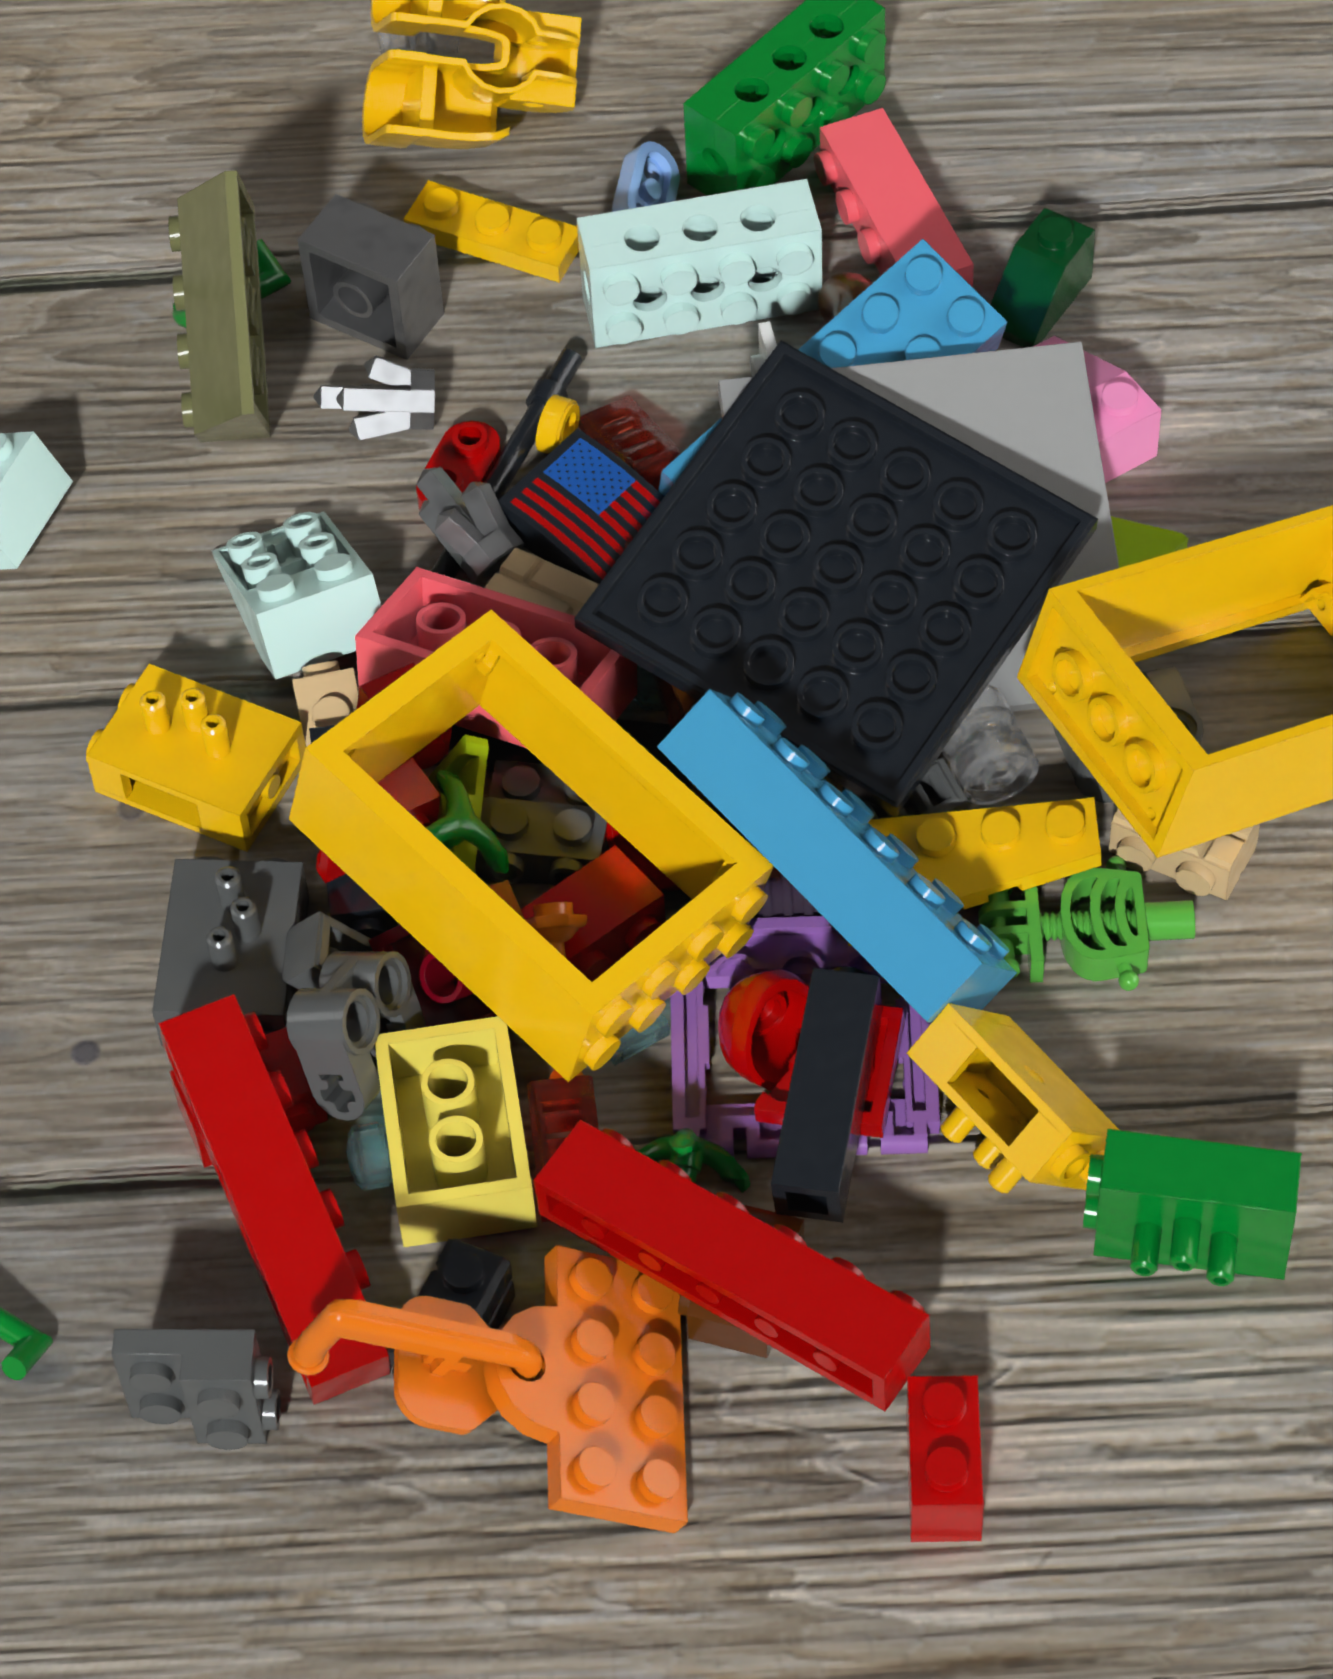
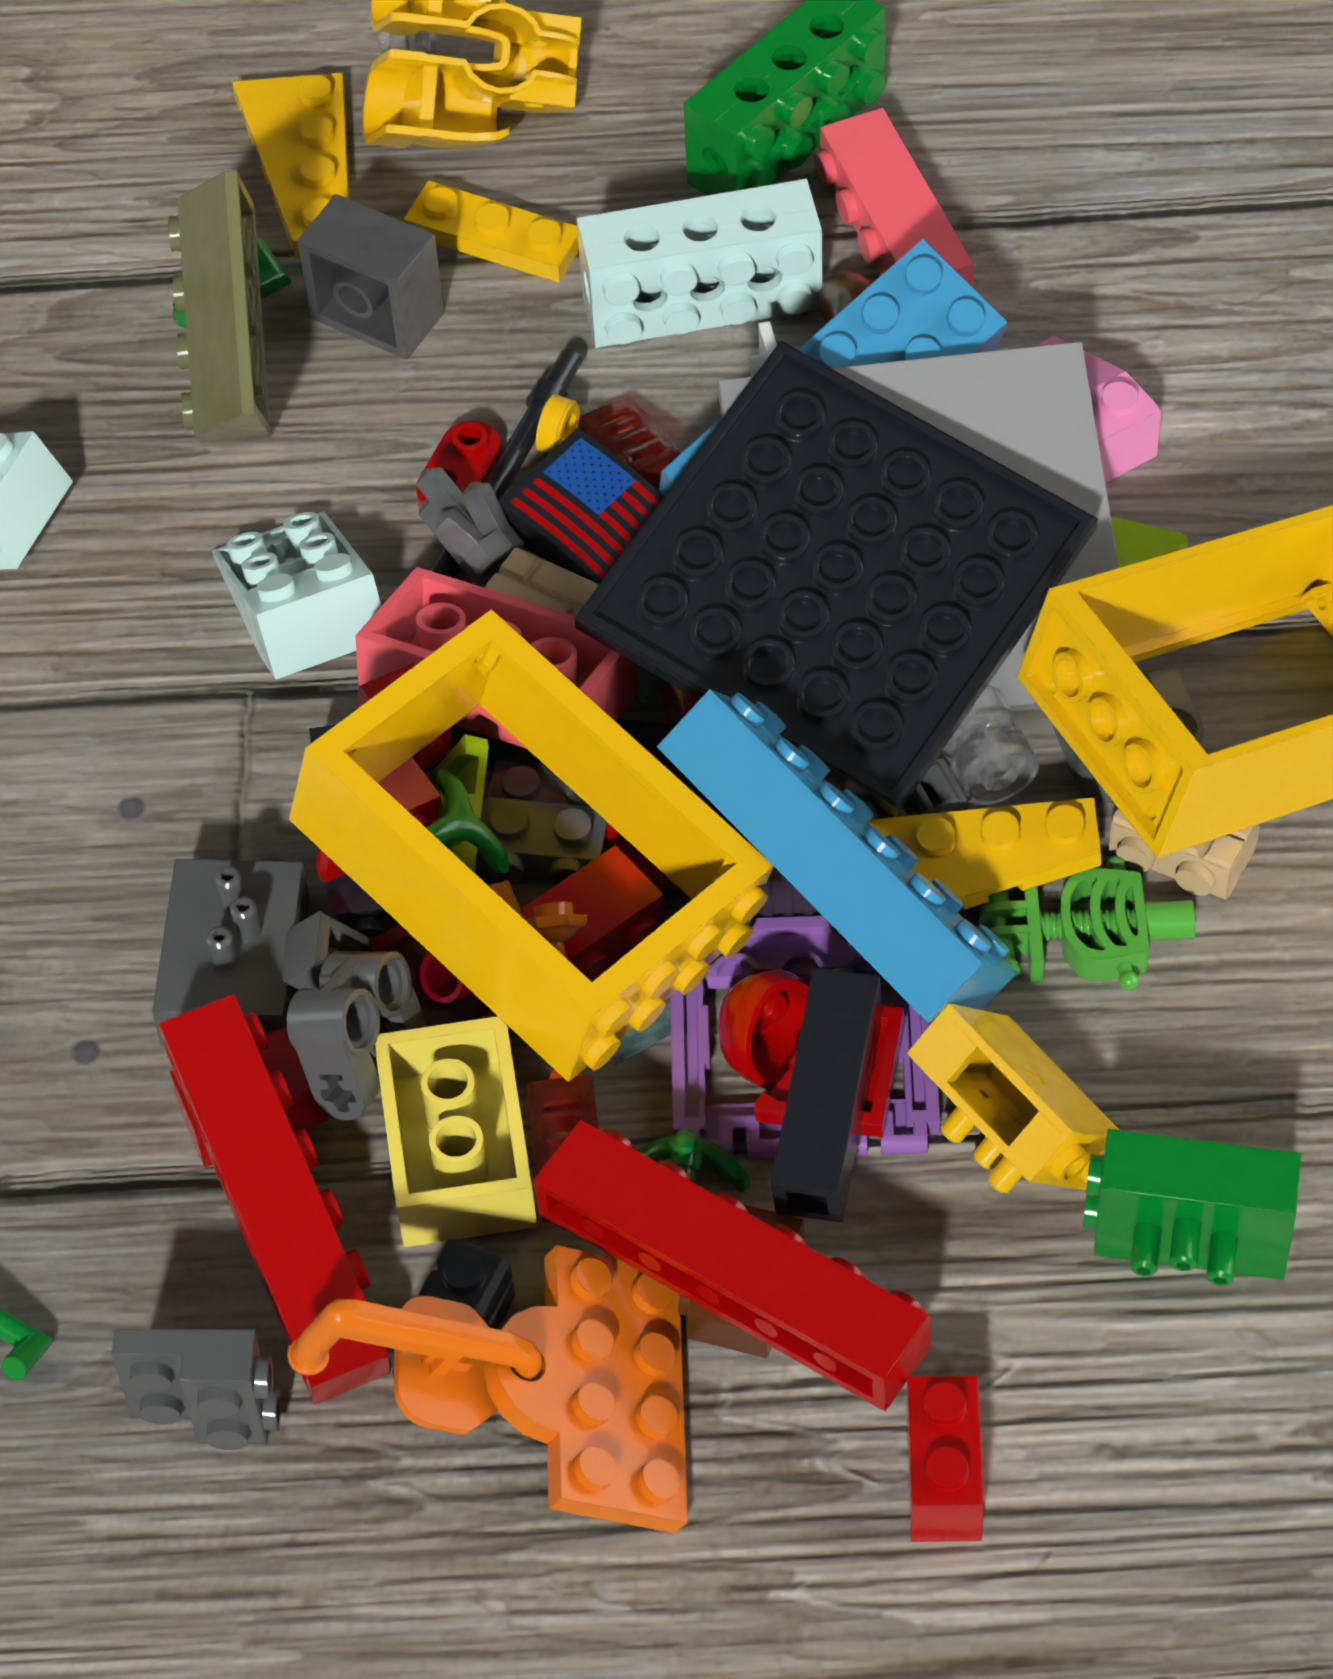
(196, 756): yellow piece -> none
(299, 141): none -> yellow wing
(324, 695): tan bracket -> none
(368, 1156): clear light blue tile -> none
(400, 403): rock -> none
(646, 178): light blue plate -> none
(1043, 276): dark green slope -> none

